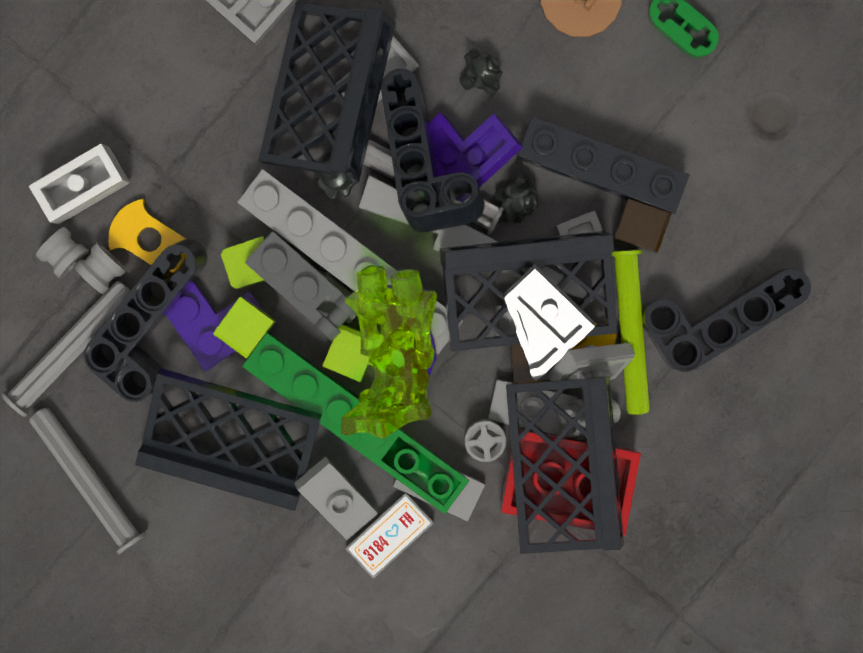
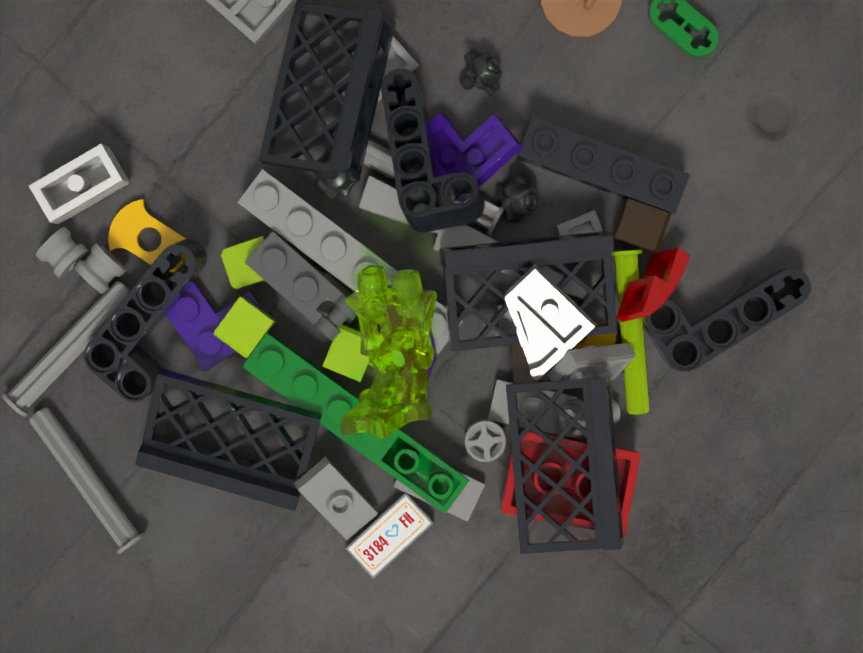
(649, 293): none -> red slope

